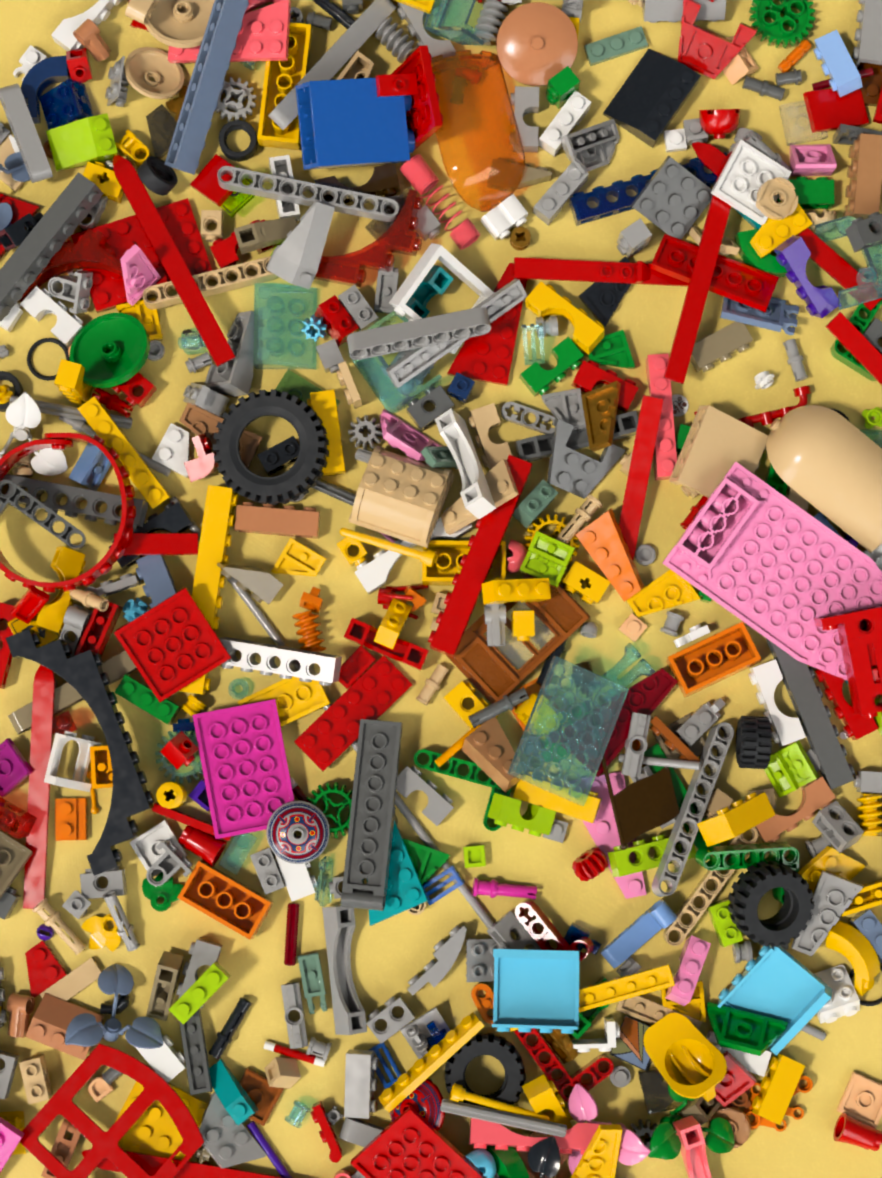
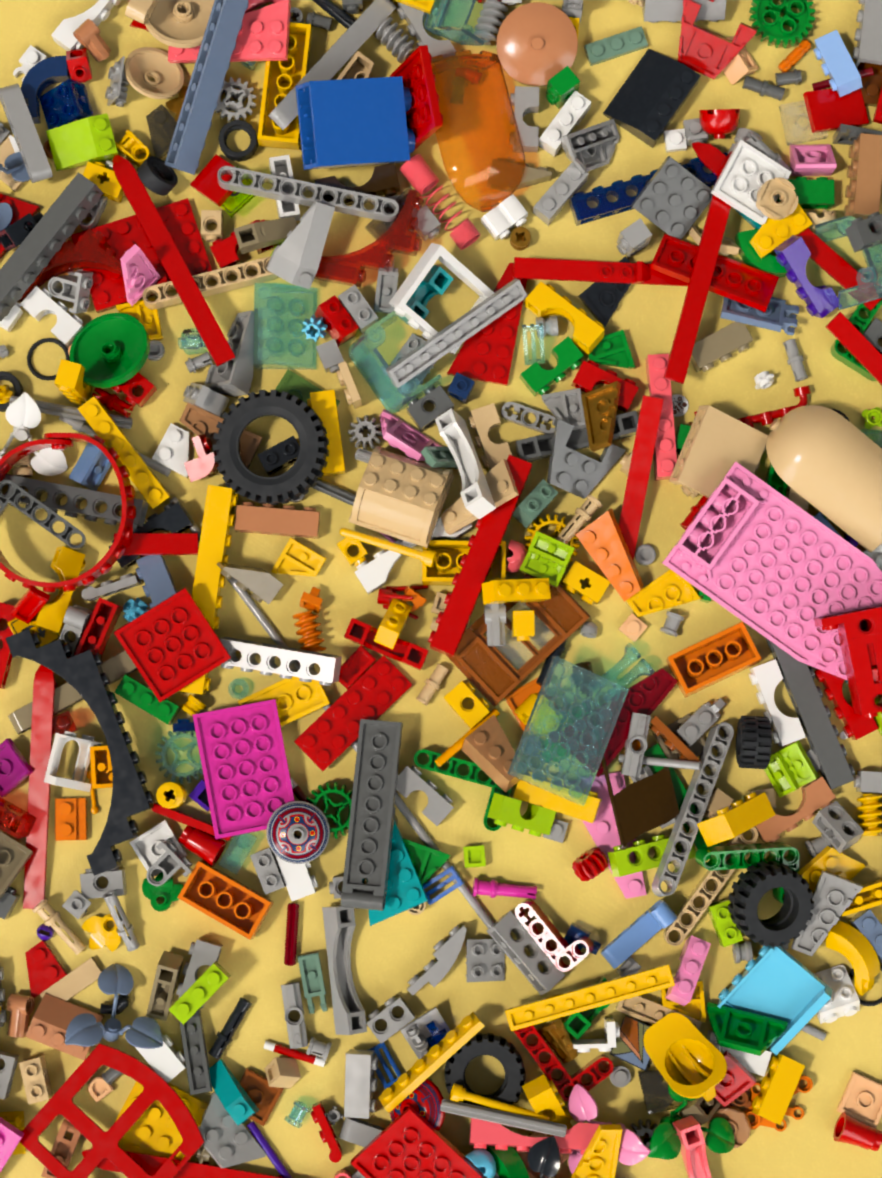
(89, 599): tan pin -> none
(180, 750): red brick -> none
(322, 890): clear light blue piece -> none
(396, 85): red plate -> none
(418, 333): light grey beam -> none
(483, 1003): orange plate -> none
(498, 707): dark grey pin -> none
(536, 990): medium azure panel -> none
(695, 633): white plate -> none

